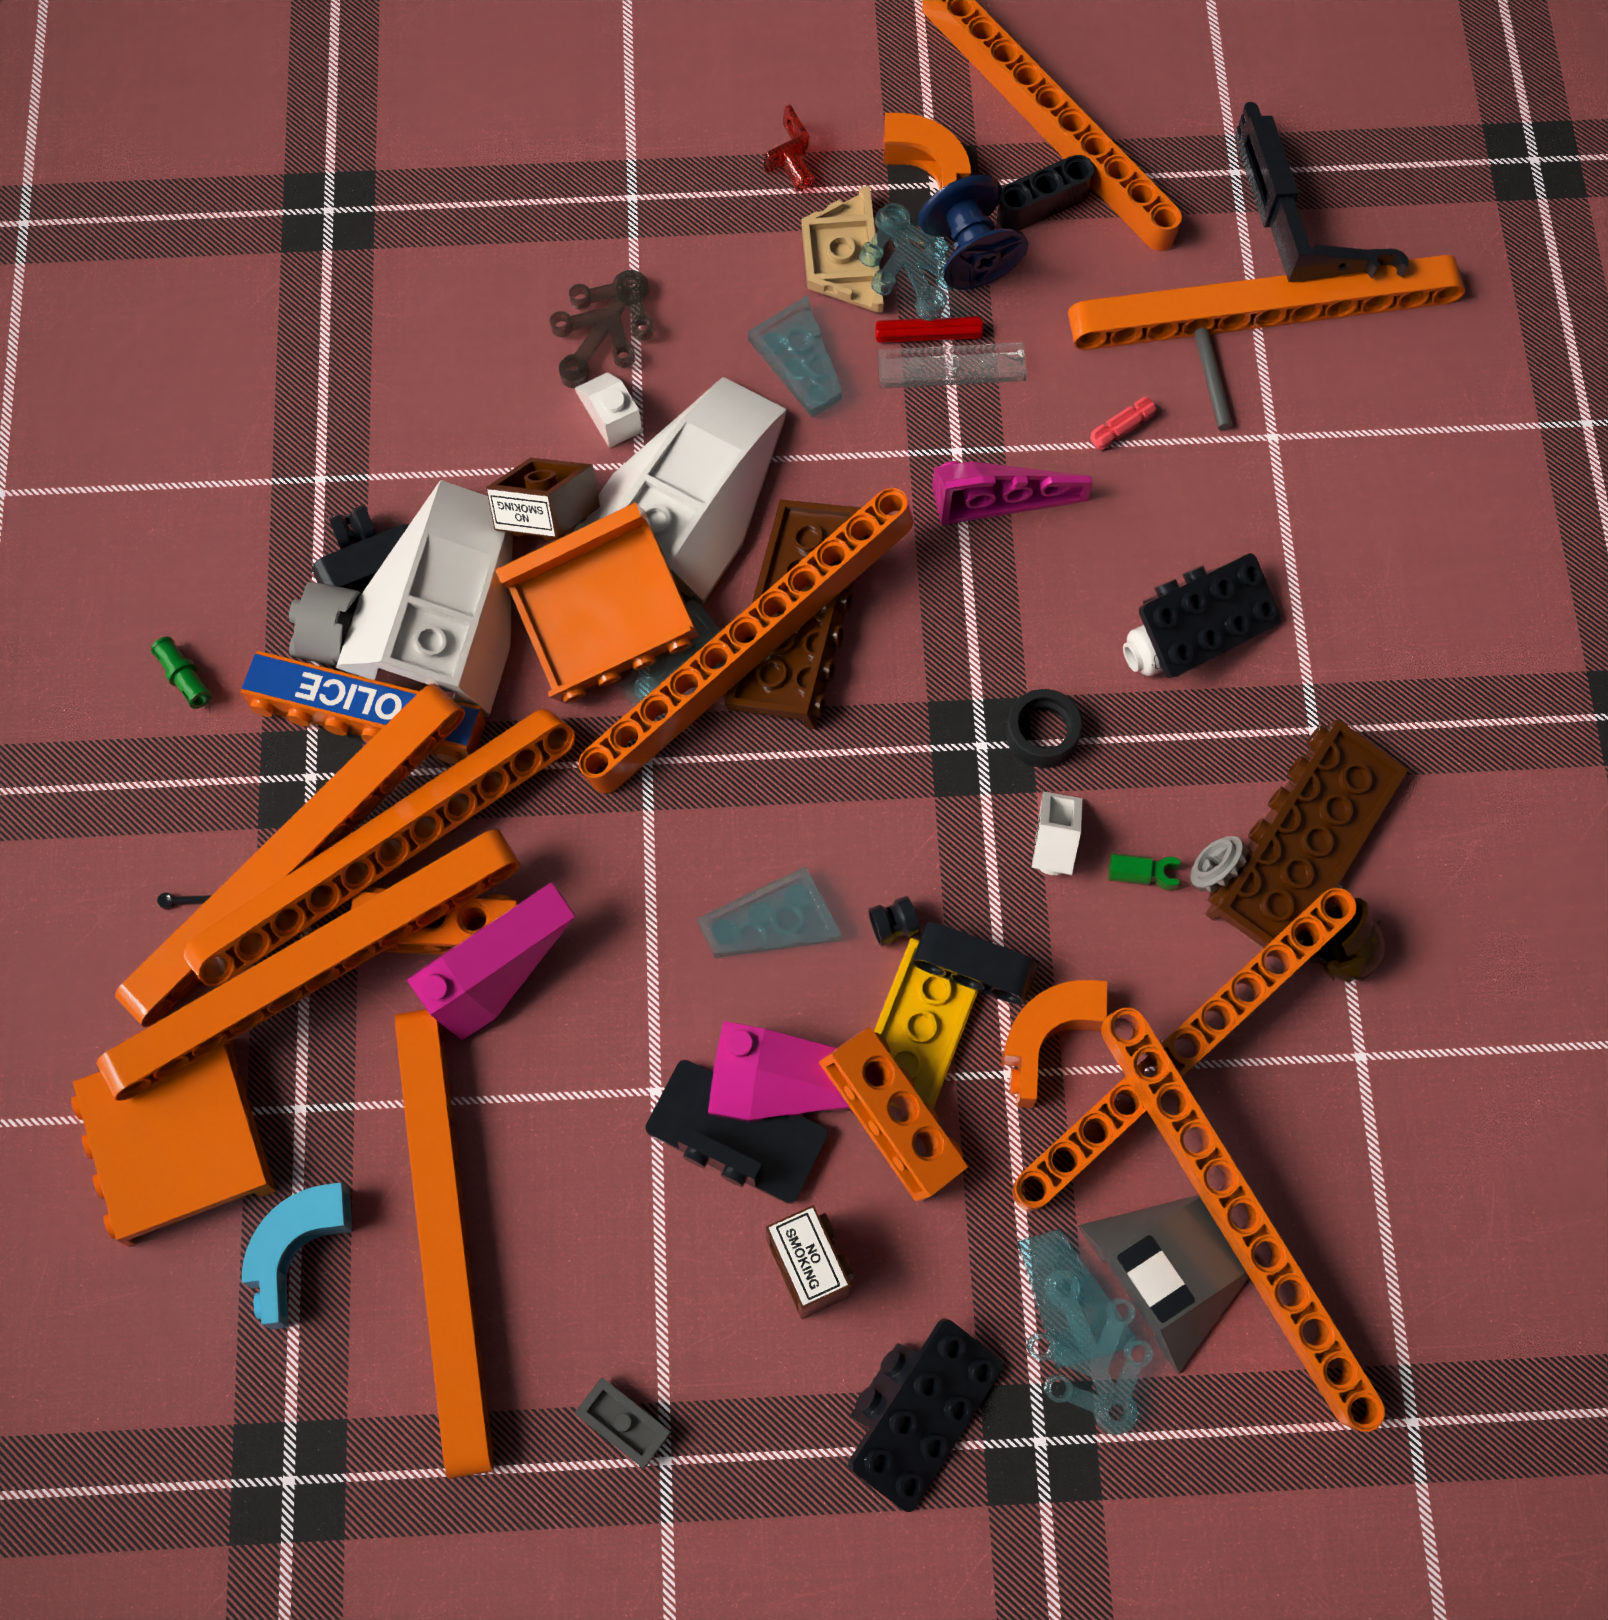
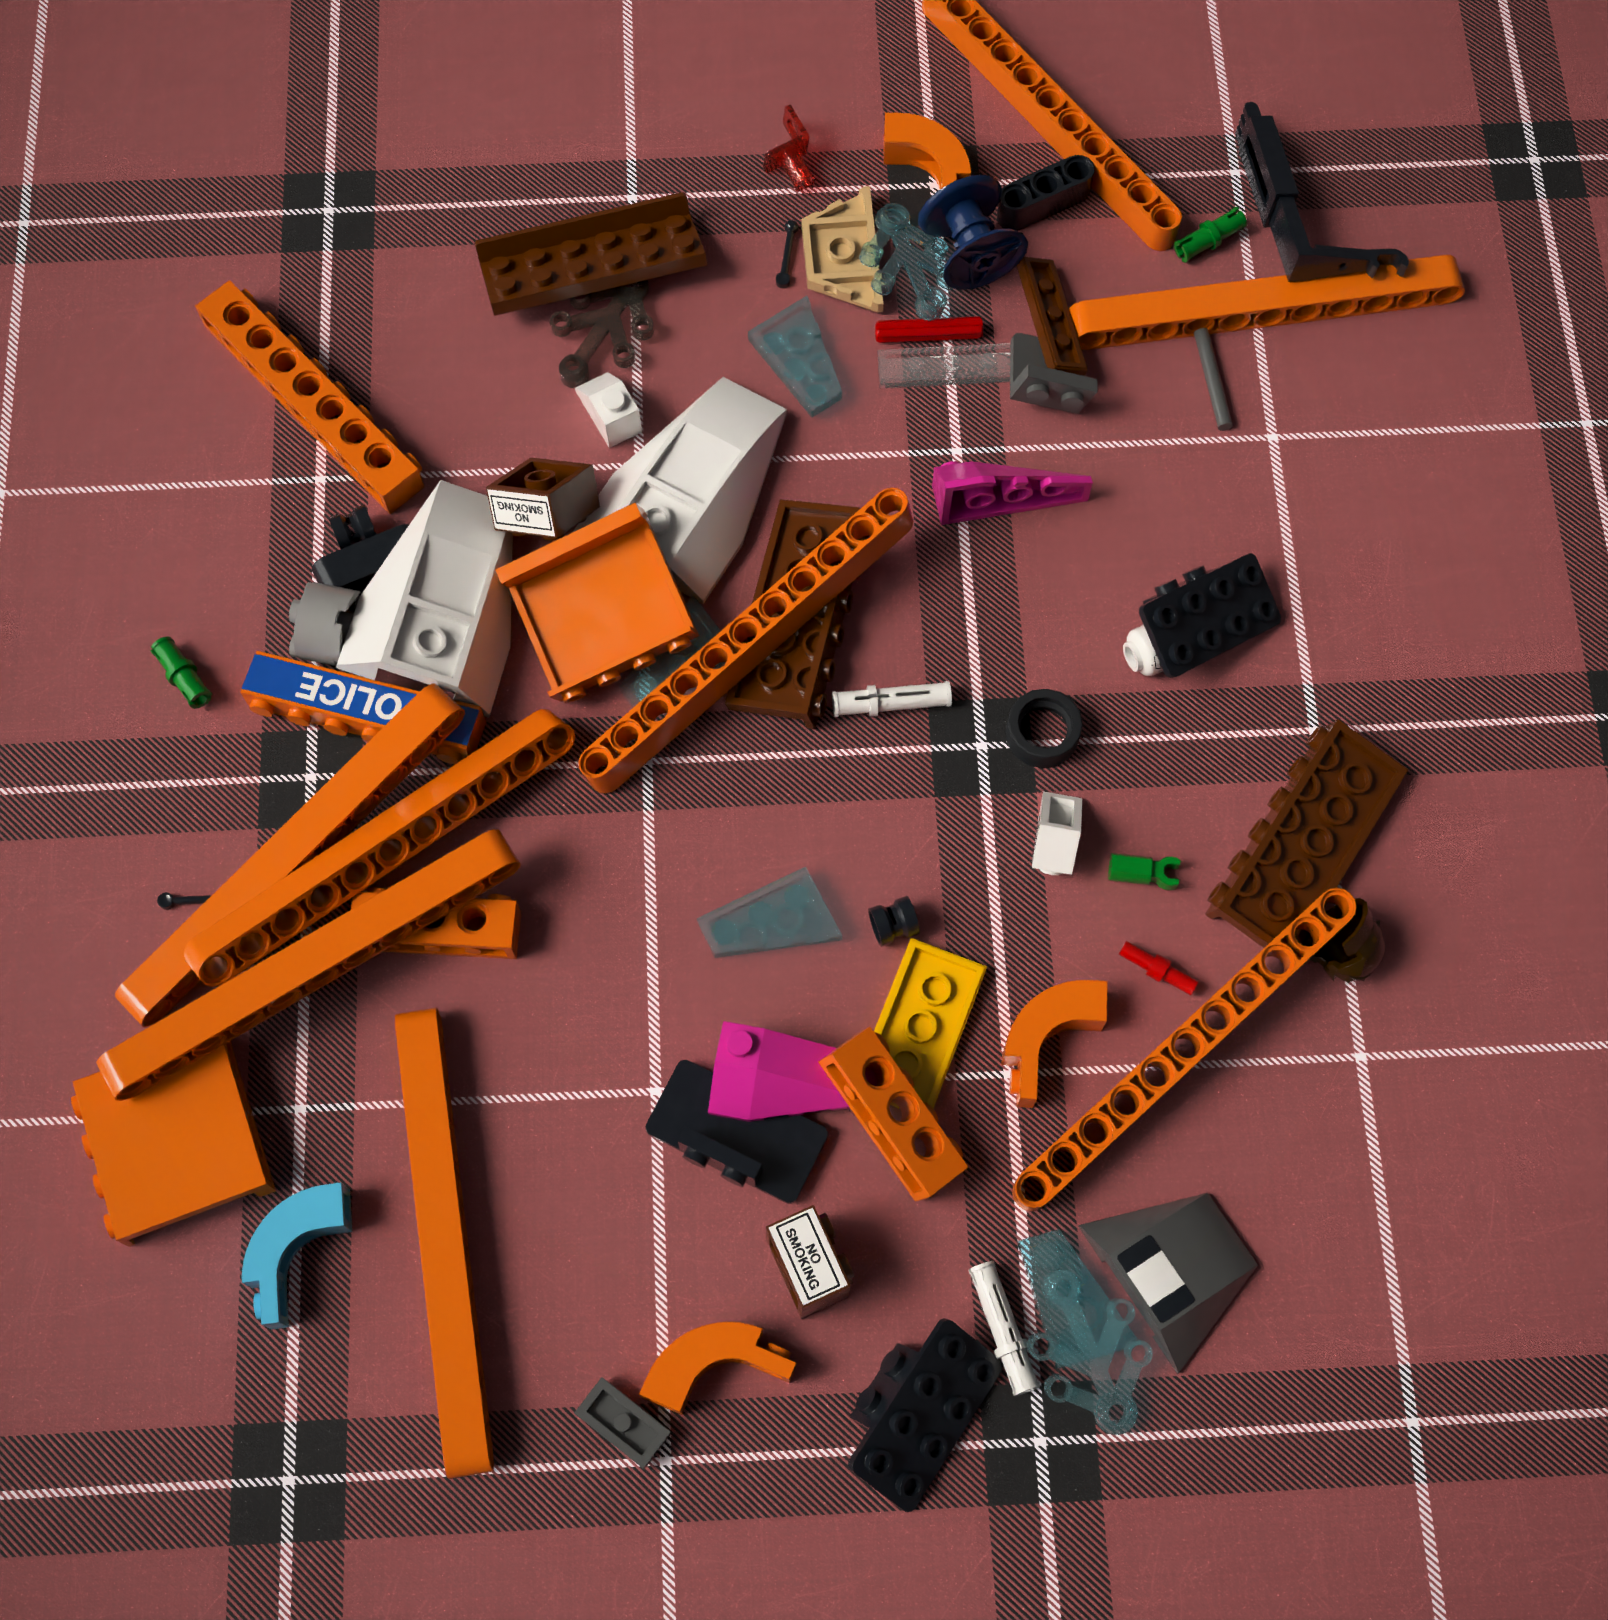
(389, 485): none -> orange brick
(484, 971): dark pink wedge -> none
(589, 253): none -> reddish brown bracket
(704, 1348): none -> orange arch
(783, 278): none -> black hinge
(891, 699): none -> white pin
(975, 963): black beam -> none
(1009, 1344): none -> white pin
(1044, 386): none -> dark grey bracket
(1051, 315): none -> reddish brown tile
(1123, 423): coral axle -> none
(1158, 968): none -> red bar
(1210, 234): none -> green pin
(1218, 863): light grey gear -> none
(1258, 1228): orange beam -> none

